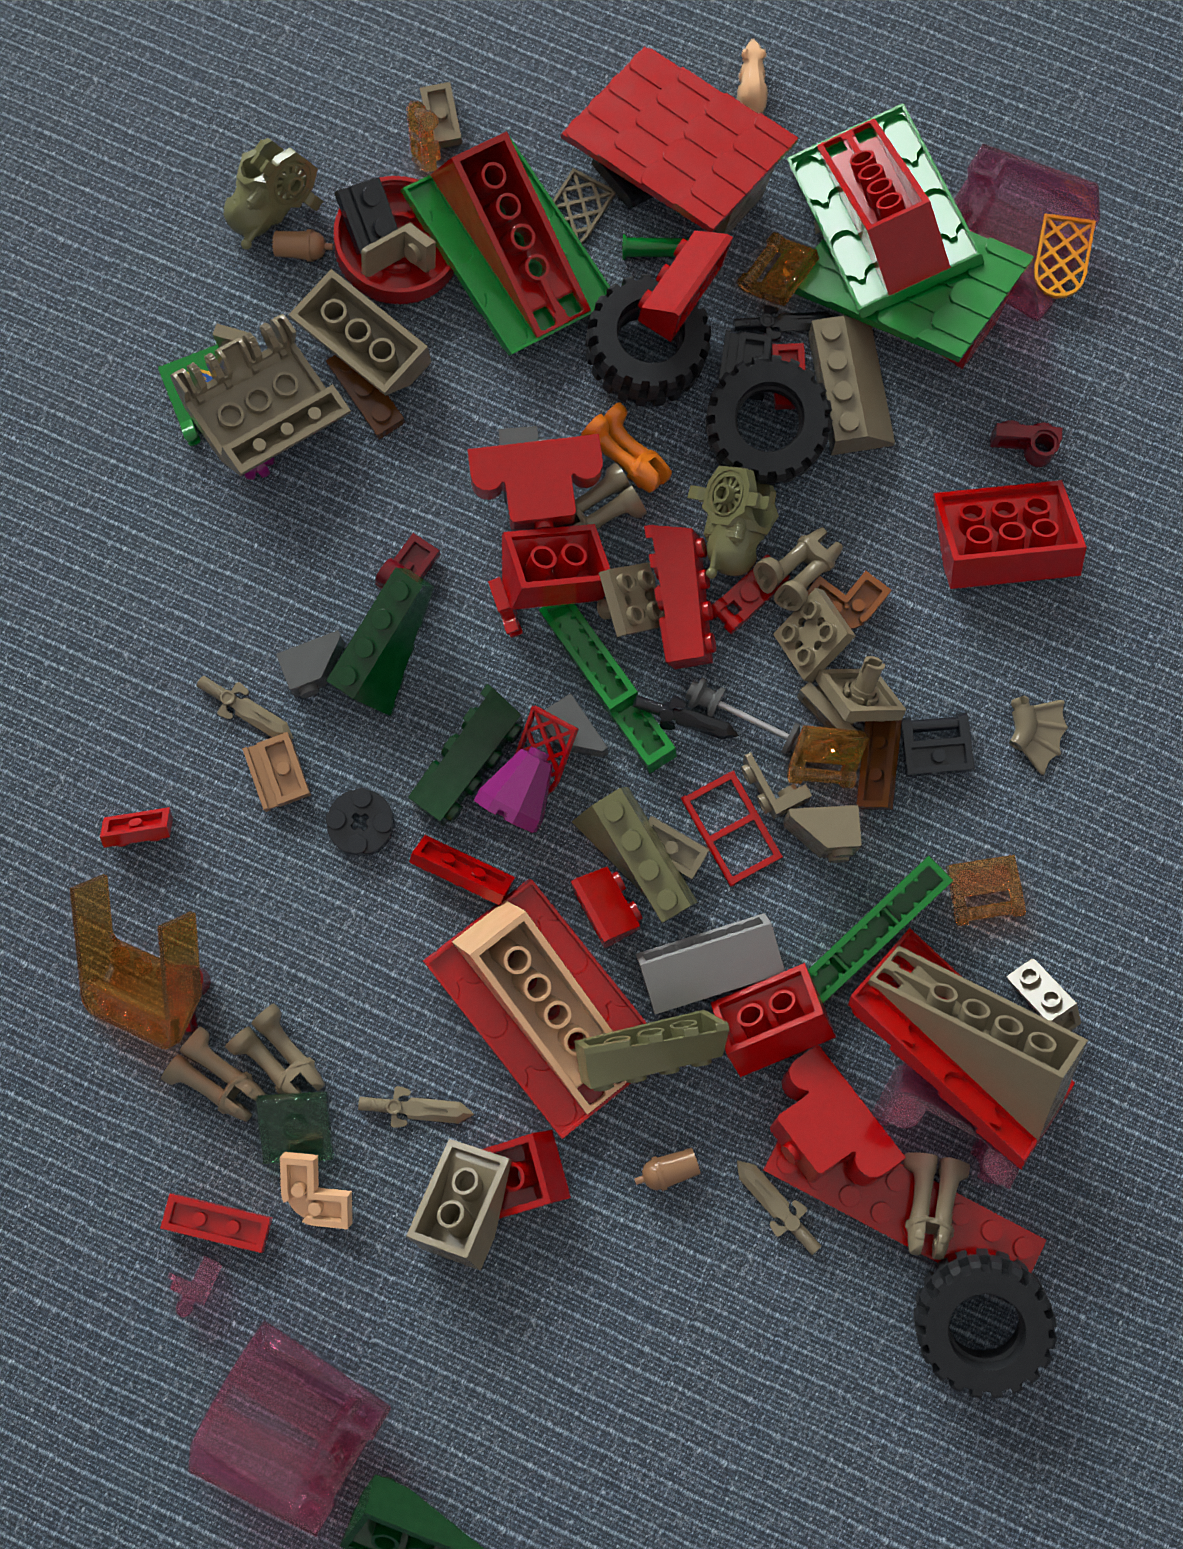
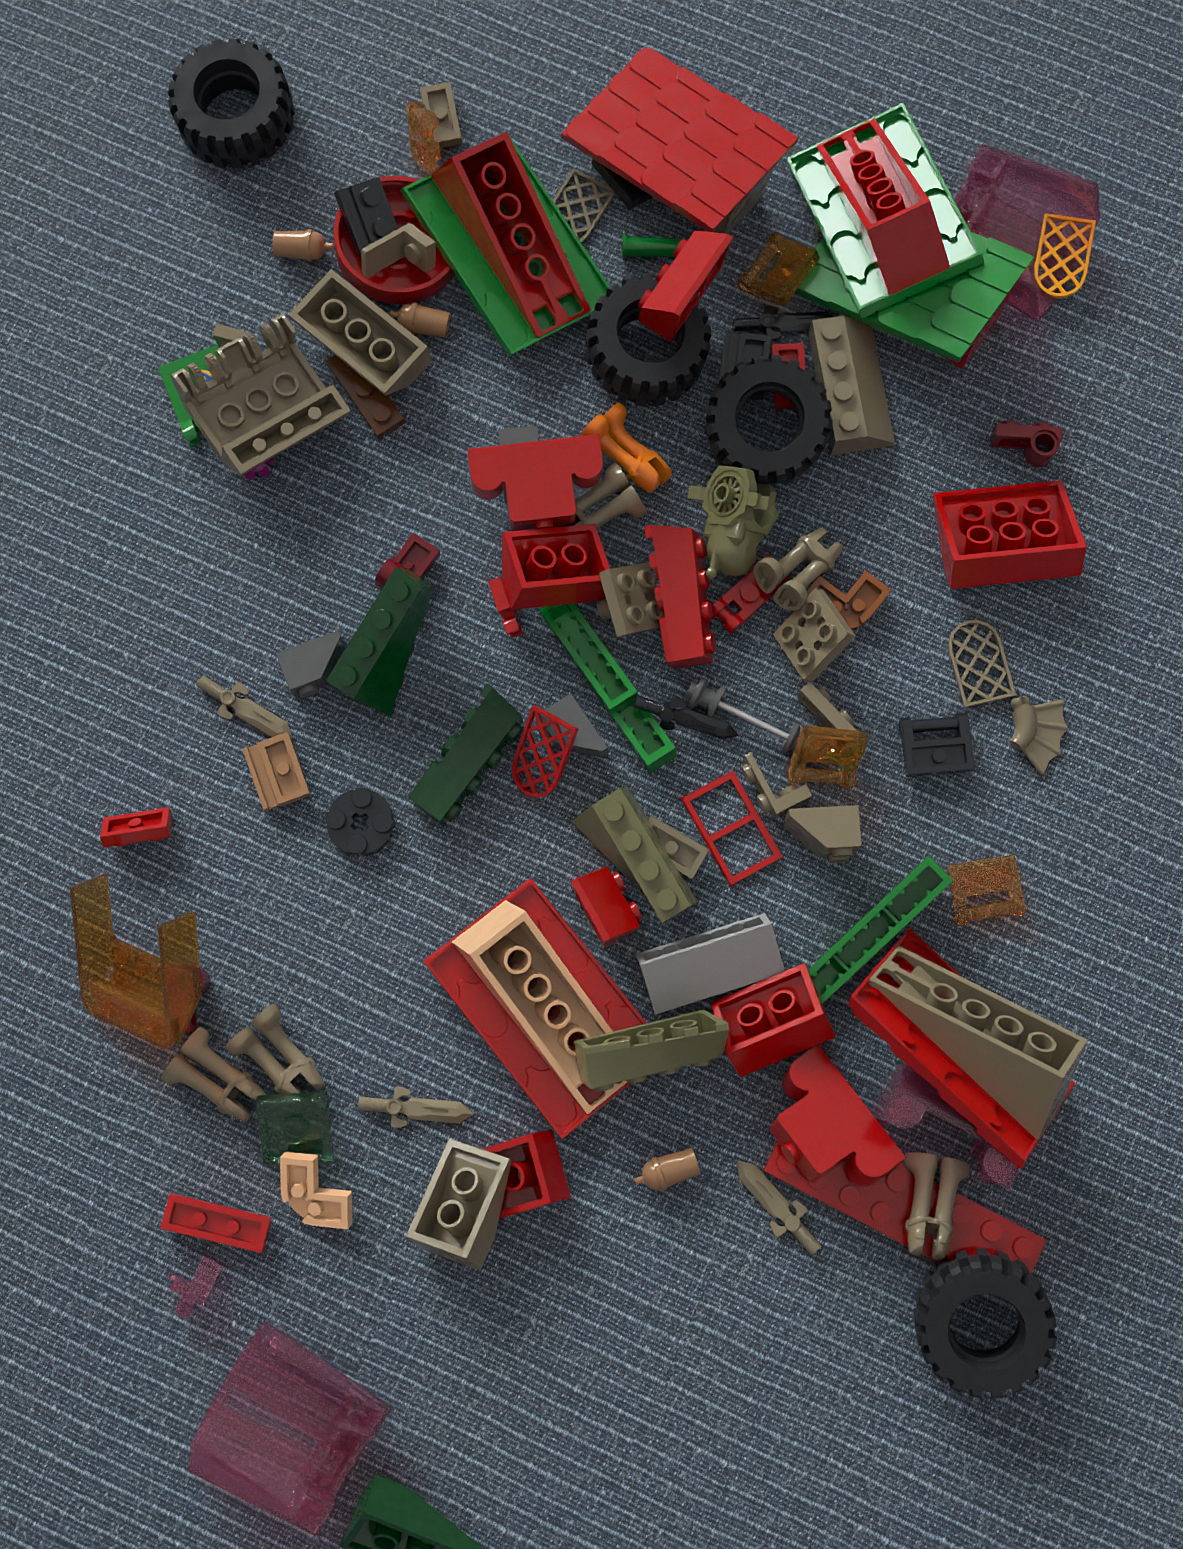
(221, 69): none -> black tyre
(267, 188): olive helmet -> none
(423, 319): none -> medium nougat piece
(462, 869): red plate -> none
(519, 789): magenta cone -> none
(753, 90): light nougat animal -> none
(861, 692): dark tan plate -> none
(879, 765): reddish brown plate -> none
(999, 650): none -> dark tan window
(1045, 995): bracket -> none

